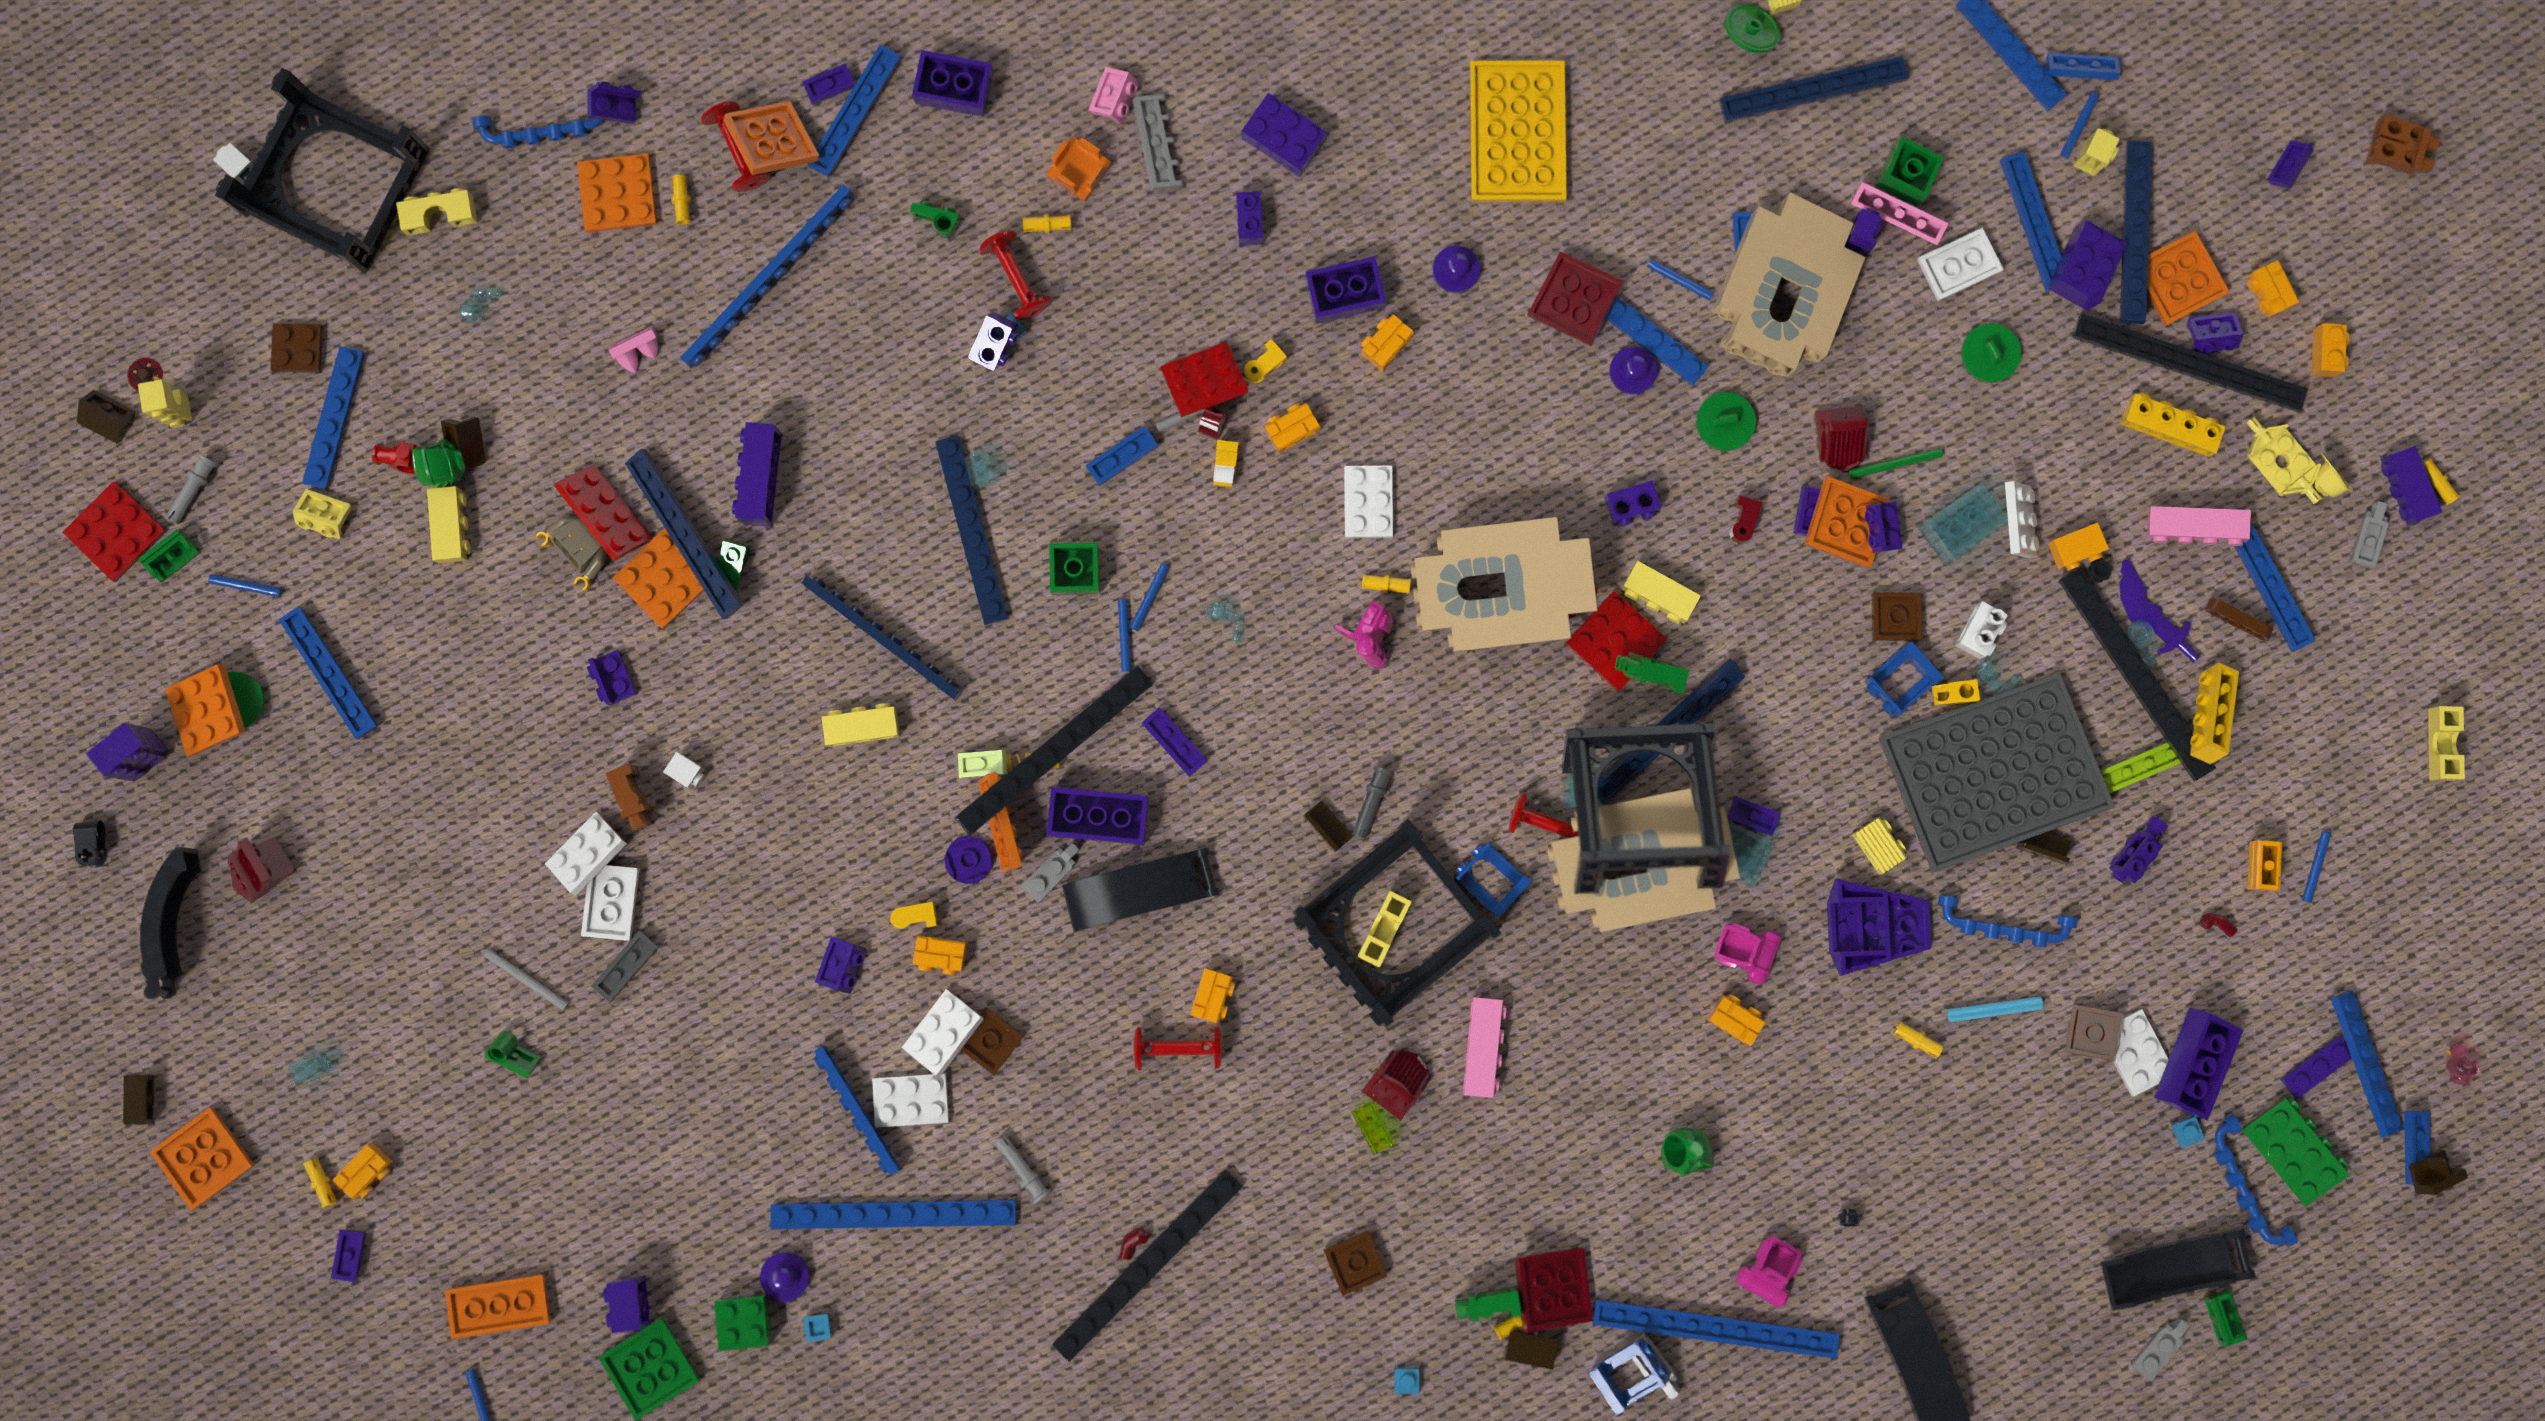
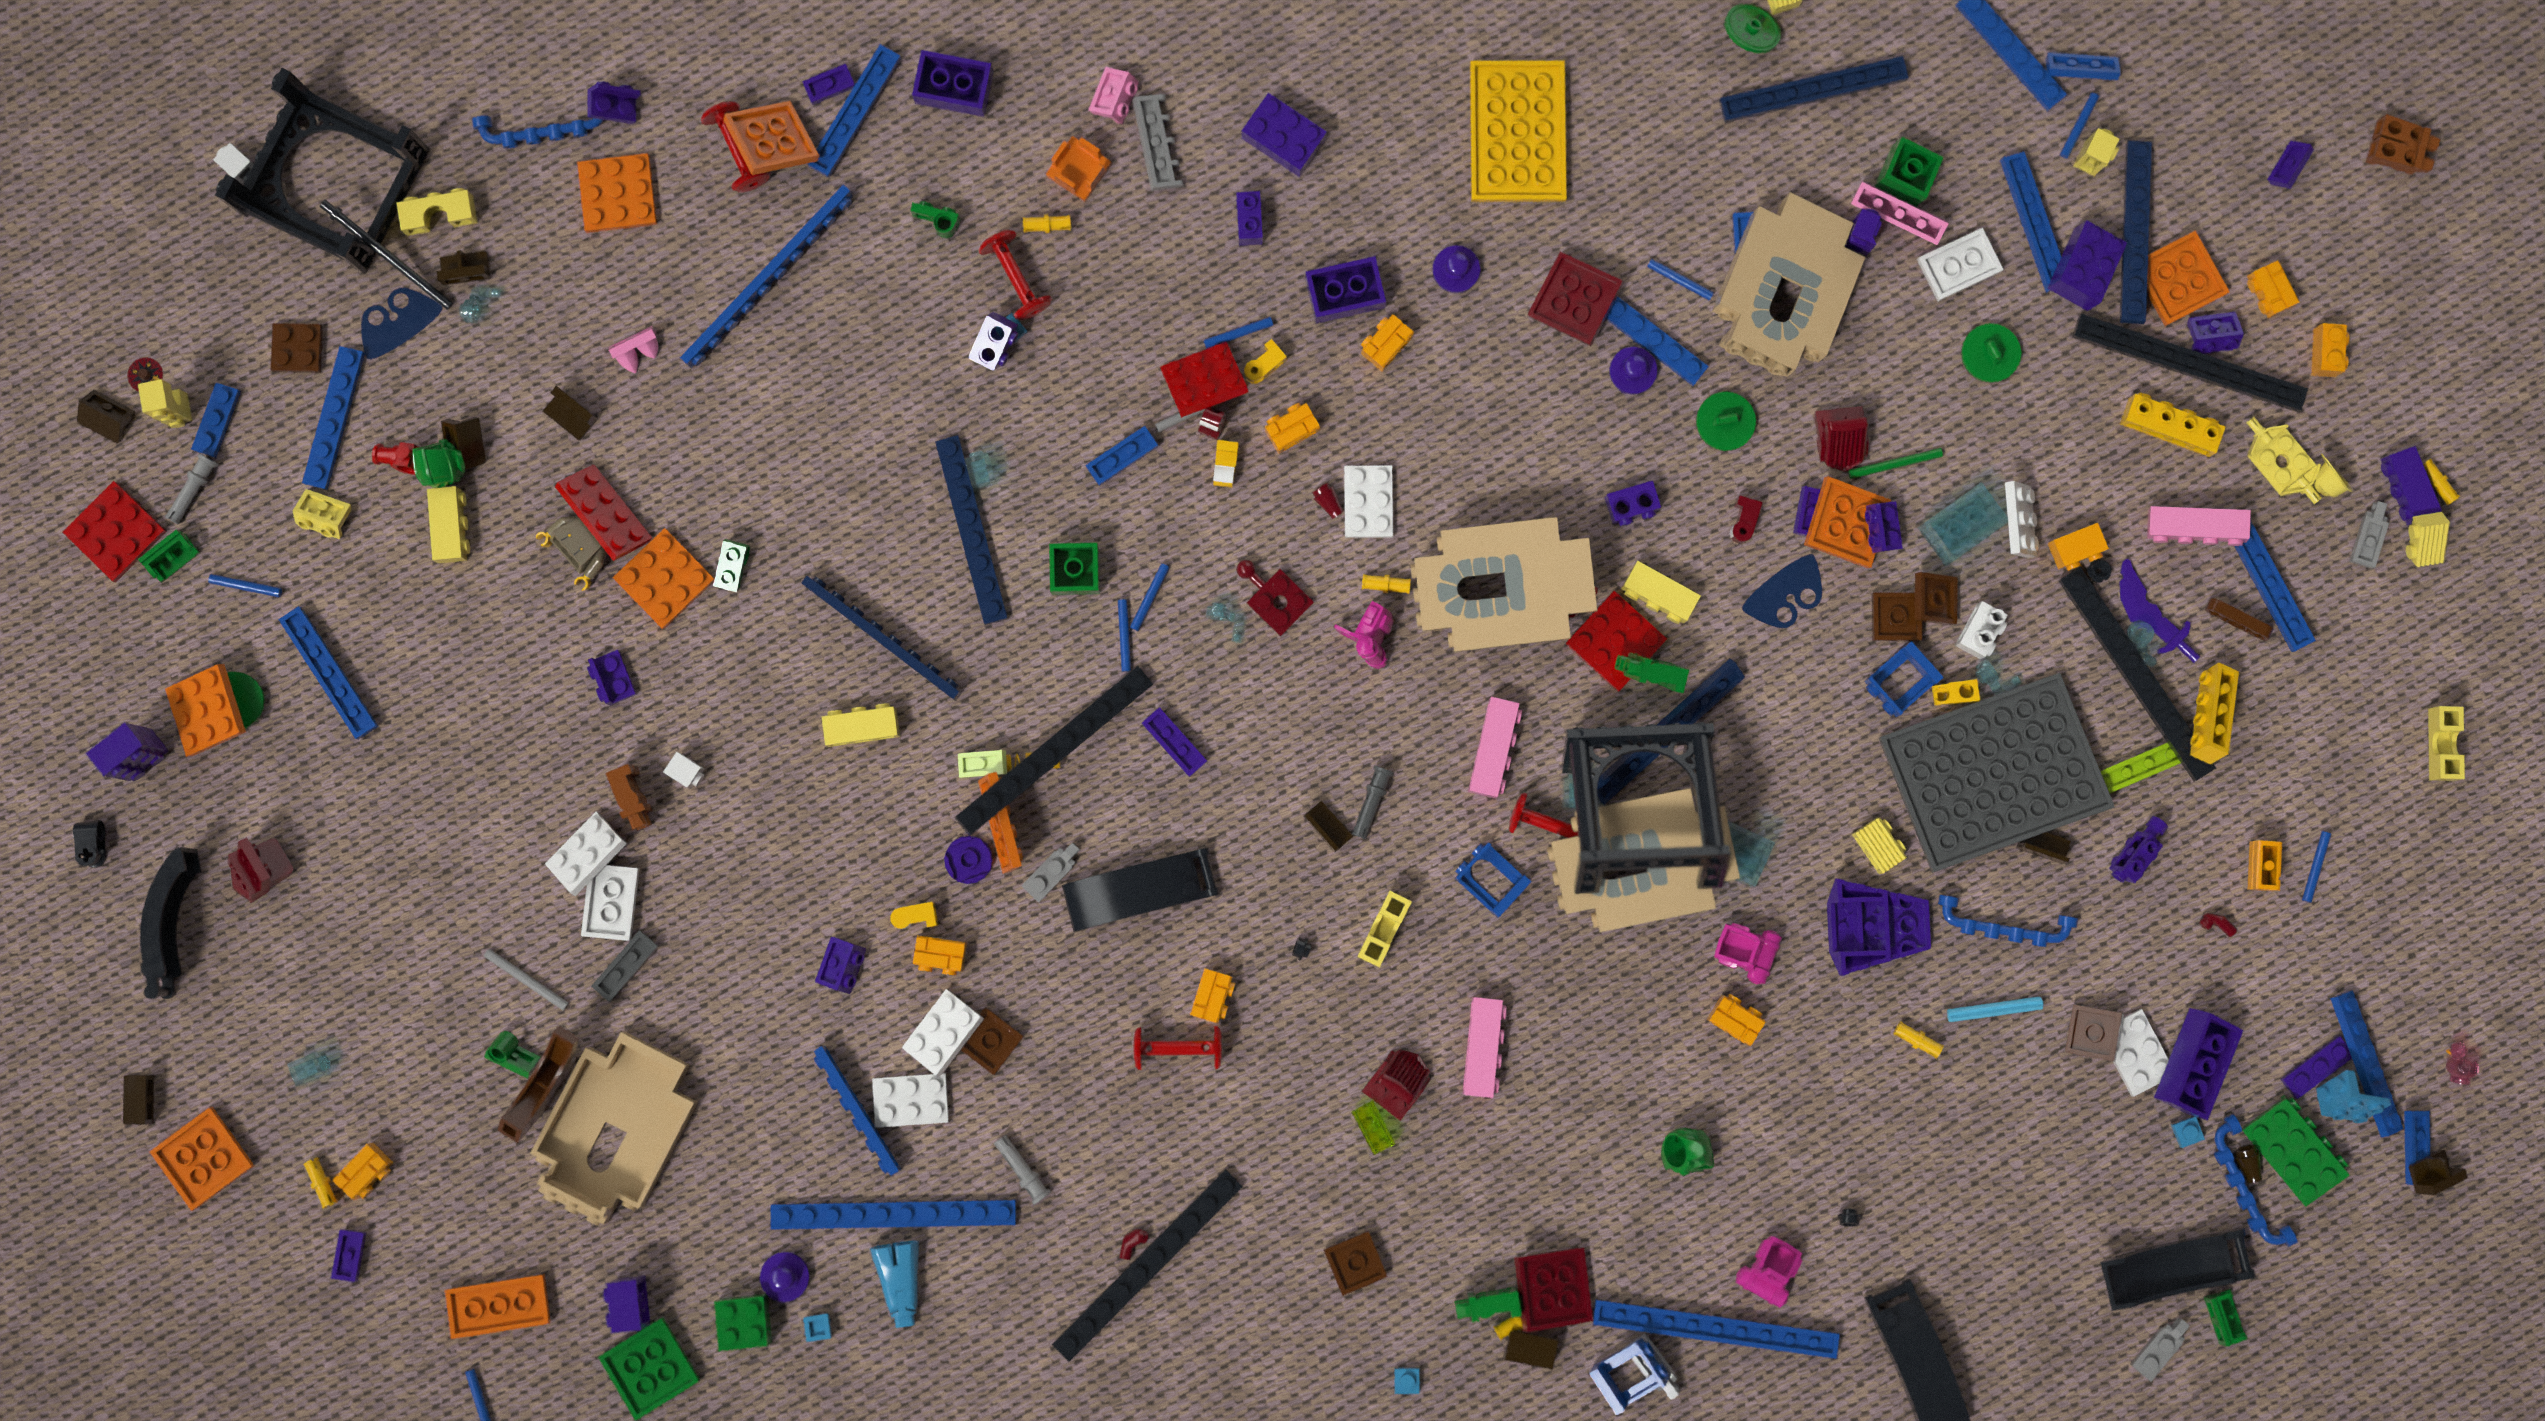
(215, 420): none -> blue plate
(336, 214): none -> black bar
(391, 334): none -> dark blue piece
(463, 268): none -> dark brown panel
(540, 1088): none -> reddish brown arch
(569, 414): none -> dark brown panel
(631, 1091): none -> tan panel
(681, 199): yellow pin -> none
(684, 534): dark blue plate -> none
(757, 474): dark purple brick -> none
(899, 1278): none -> dark azure piece
(1097, 816): dark purple brick -> none
(1238, 332): none -> blue bar
(1276, 586): none -> dark red plate
(1301, 948): none -> black plate
(1328, 500): none -> dark red cone
(1420, 978): black arch -> none
(1494, 747): none -> bright pink brick
(1753, 816): dark purple plate -> none
(1772, 594): none -> dark blue piece
(1936, 598): none -> reddish brown plate
(2249, 1161): none -> dark brown cone
(2342, 1100): none -> dark azure bracket
(2428, 539): none -> light yellow brick

